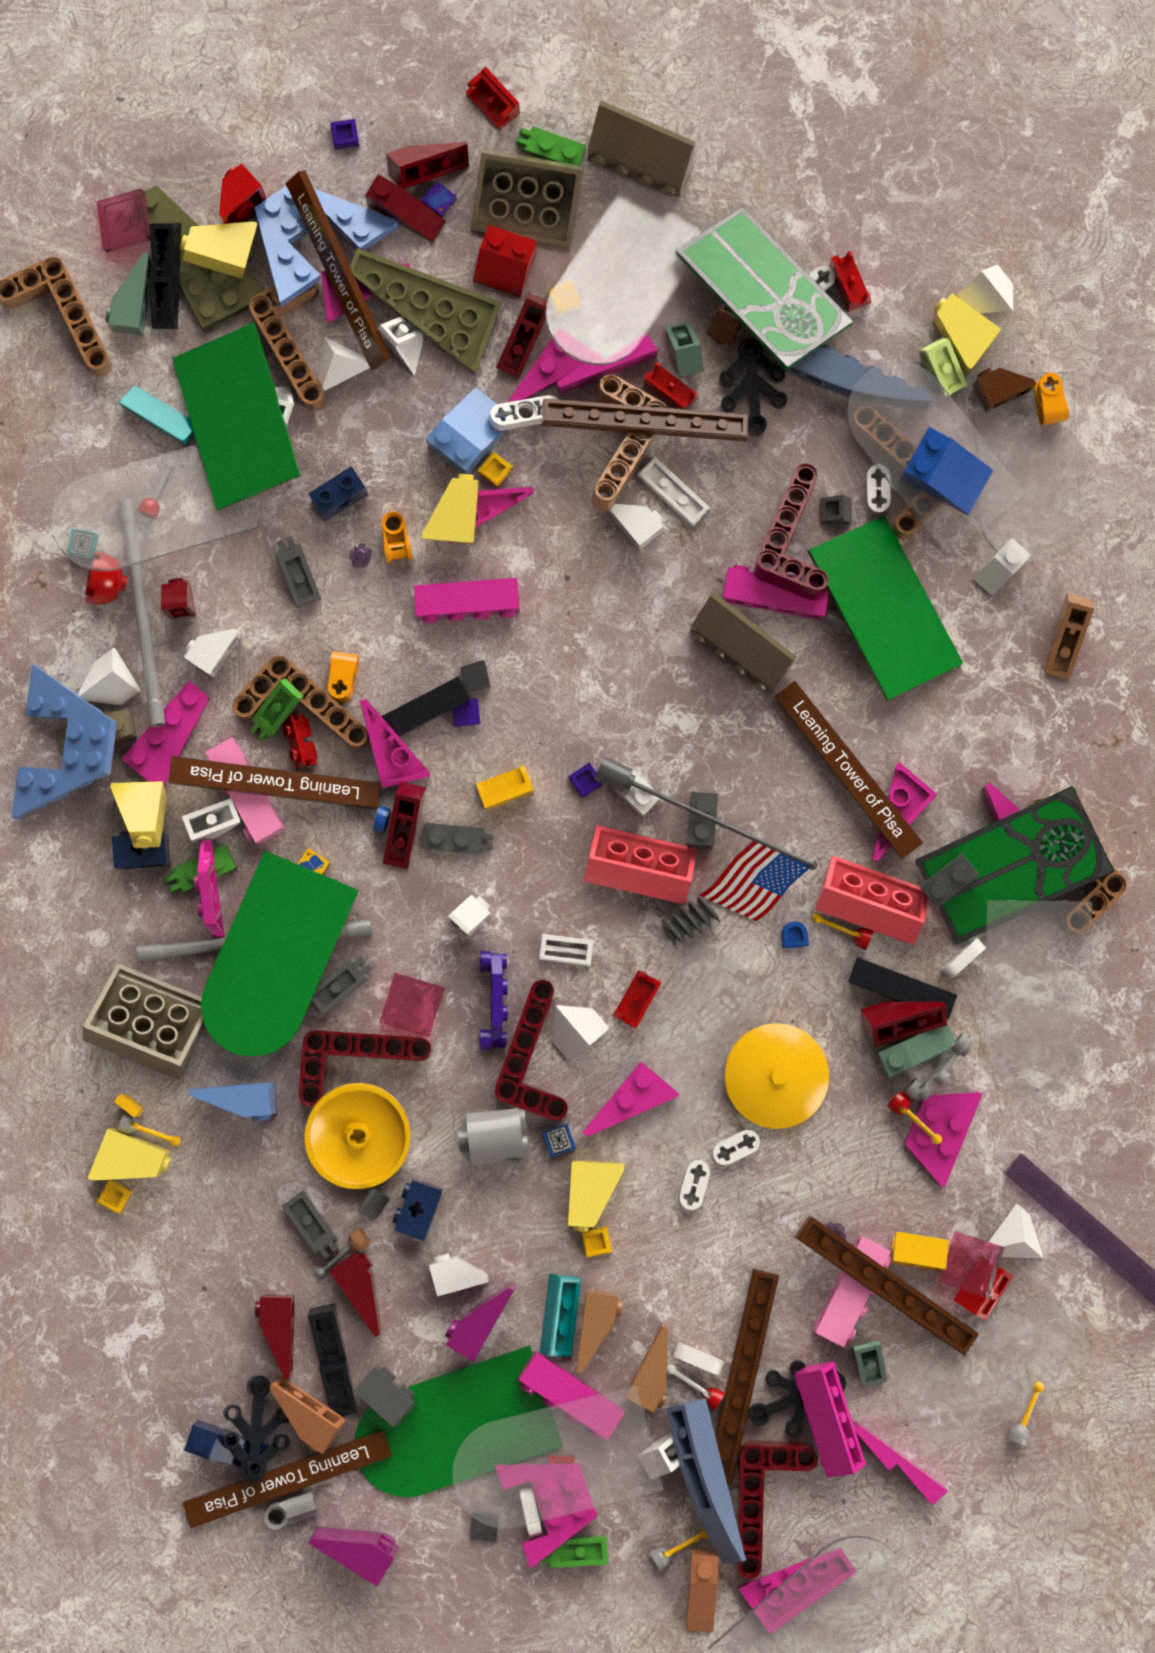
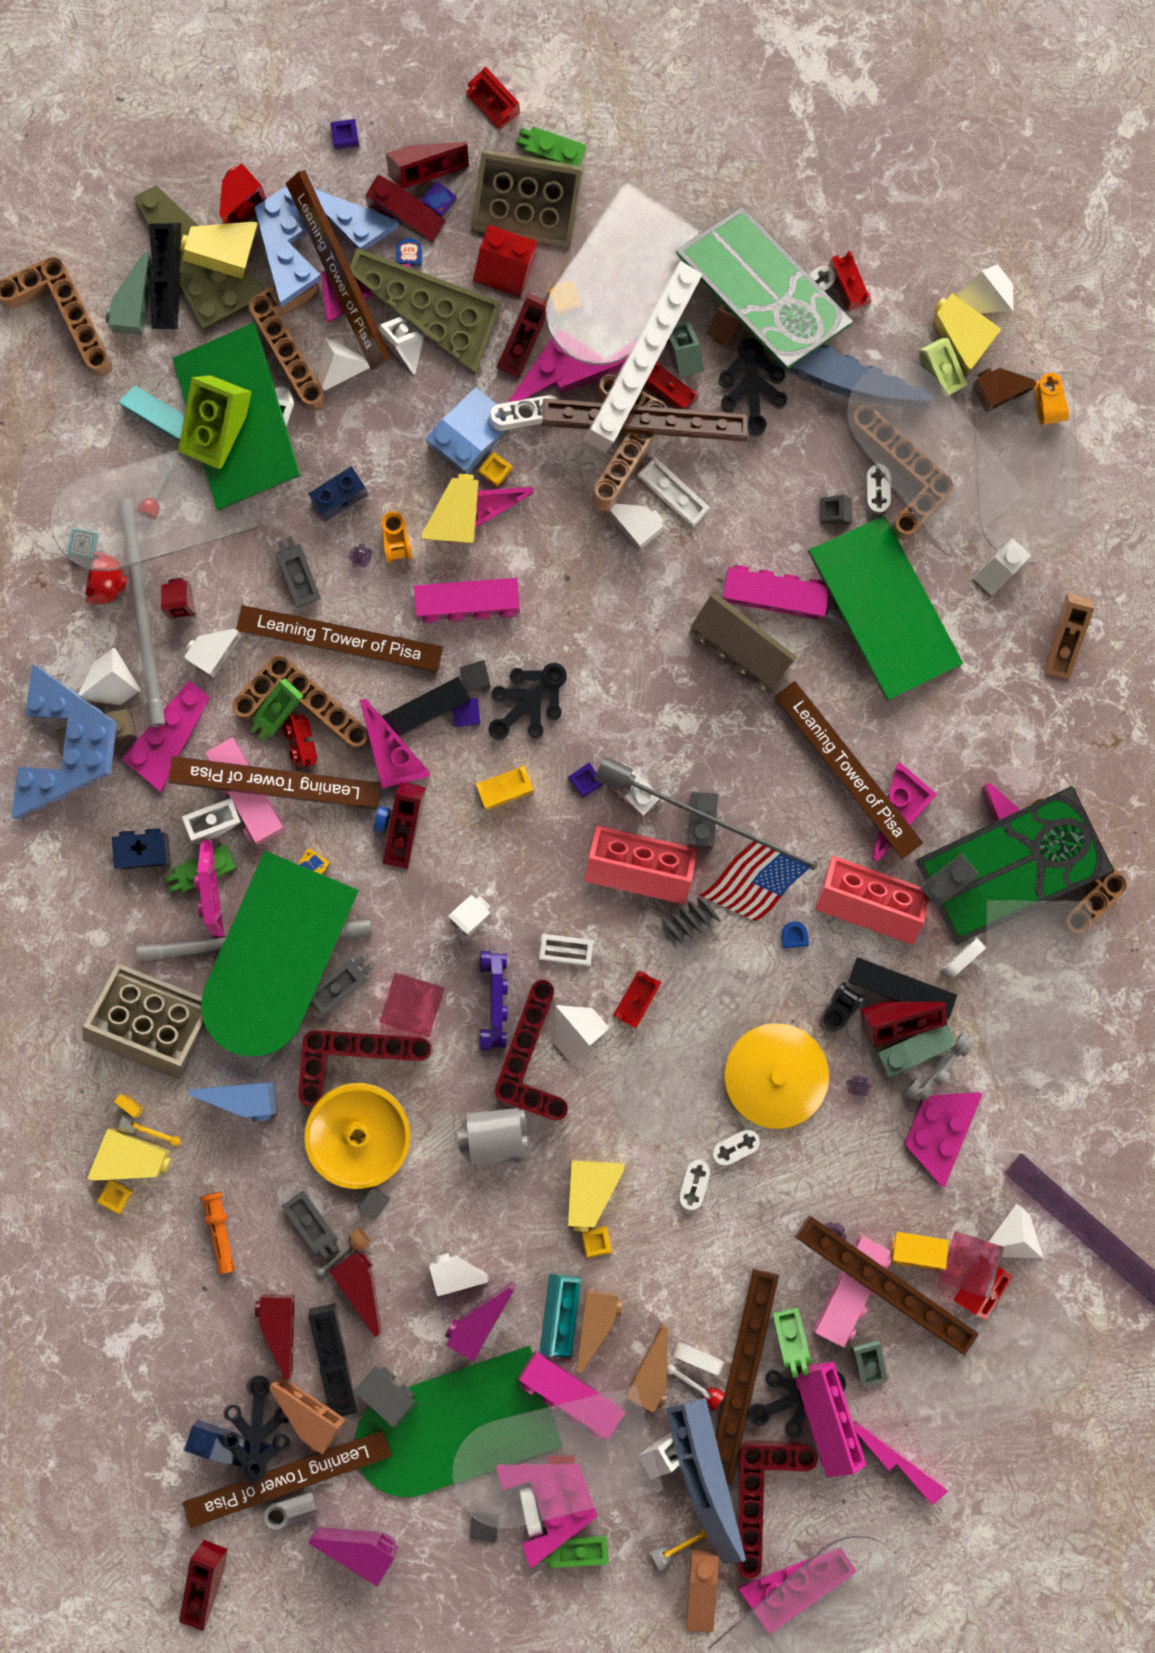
(123, 220): clear pink tile -> none
(142, 811): light yellow slope -> none
(202, 1584): none -> dark red slope
(212, 419): none -> lime slope
(216, 1220): none -> orange pin
(339, 638): none -> reddish brown tile
(342, 671): light orange piece -> none
(409, 252): none -> tile
(417, 1225): dark blue brick -> none
(455, 838): dark grey hinge -> none
(530, 698): none -> black plant
(559, 1140): tile -> none
(636, 1094): dark pink wing -> none
(641, 150): dark tan slope -> none
(642, 357): none -> white brick
(783, 533): dark red beam -> none
(792, 1340): none -> bright green hinge
(841, 1006): none -> black piece
(859, 1086): none -> clear purple plate
(861, 936): hinge -> none
(900, 1105): hinge -> none
(947, 471): blue slope -> none
(1019, 1433): hinge -> none

